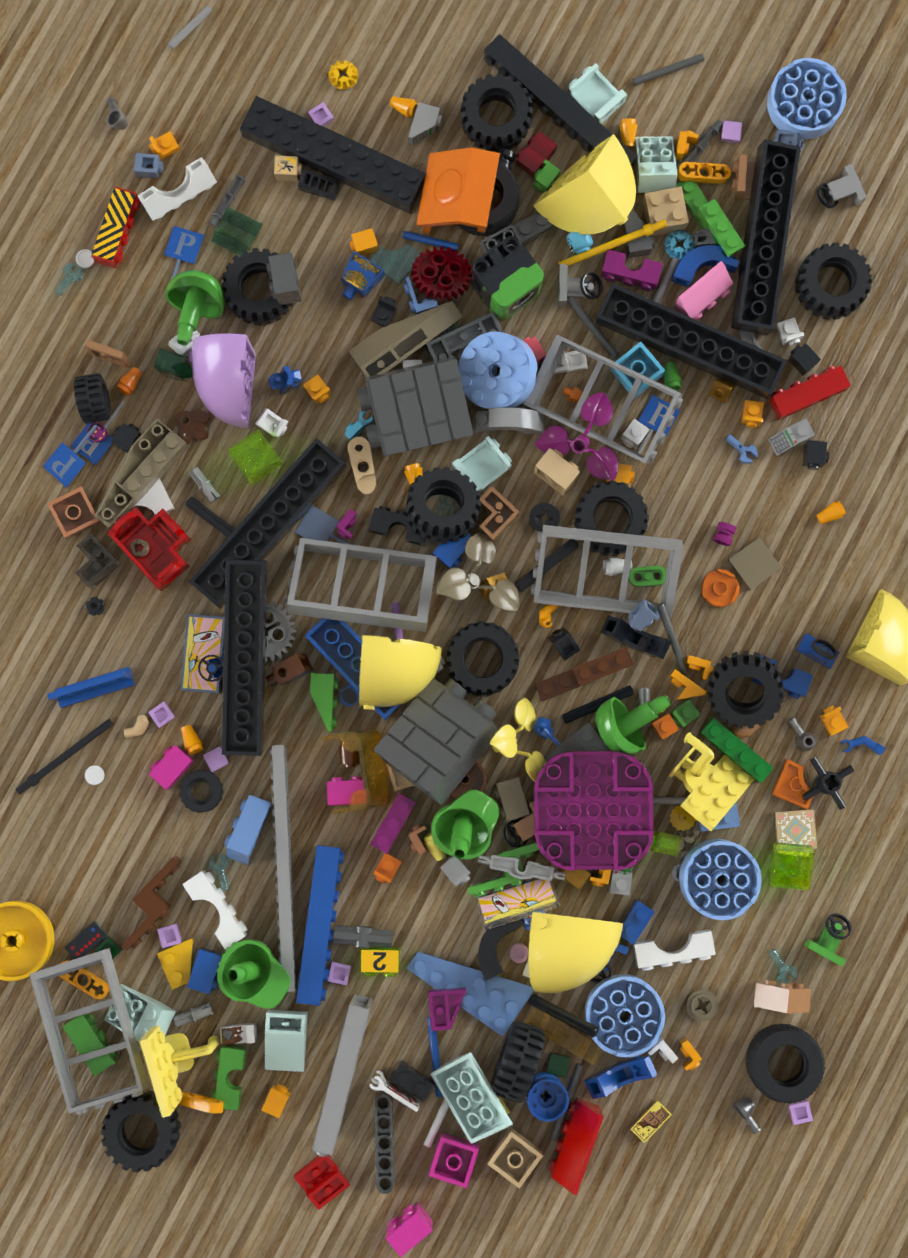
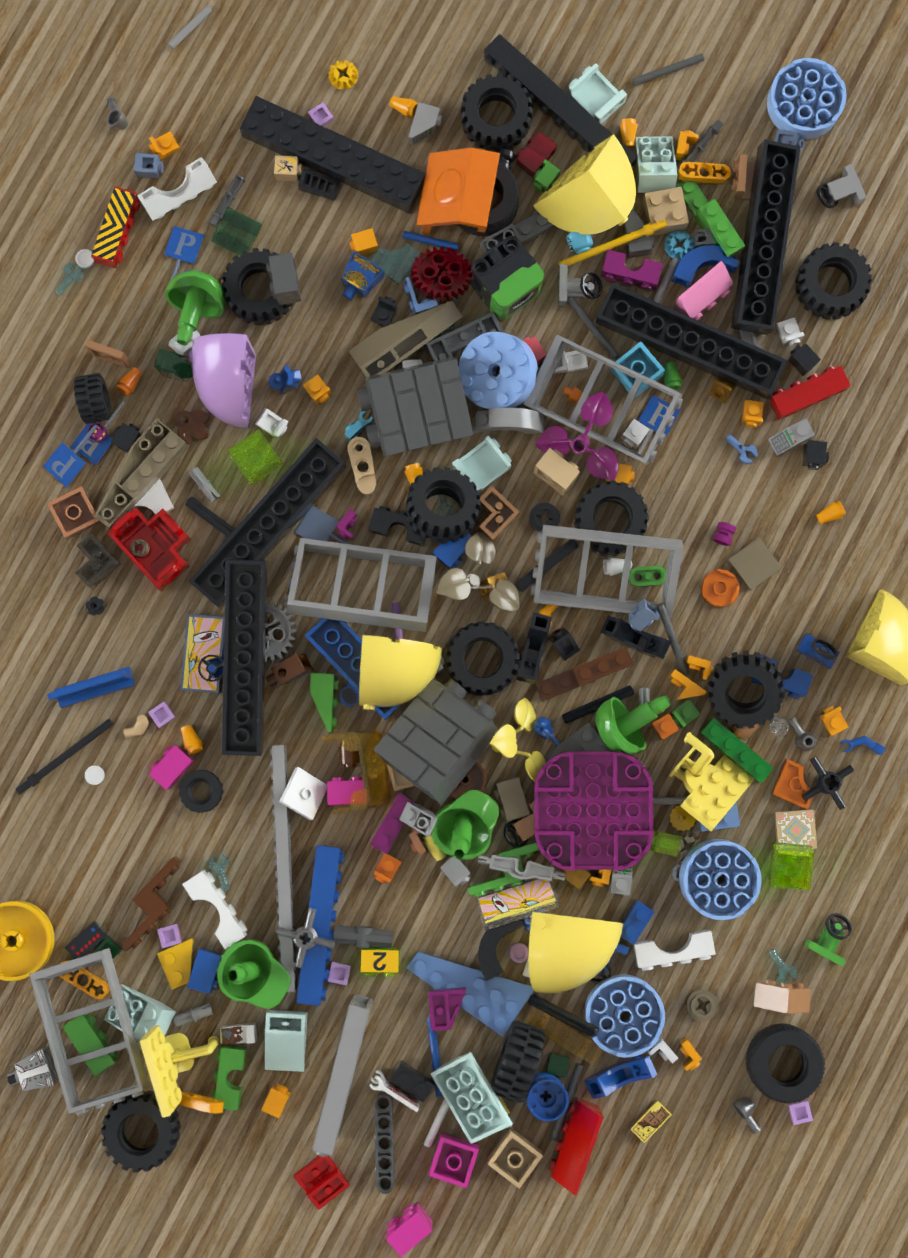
(34, 1071): none -> light grey torso
(215, 759): lavender tile -> none
(247, 829): medium blue wedge -> none
(296, 935): none -> flat silver bar
(303, 793): none -> white plate
(419, 818): none -> light grey slope
(534, 648): none -> black arch
(731, 131): lavender tile -> none
(779, 726): none -> clear tile

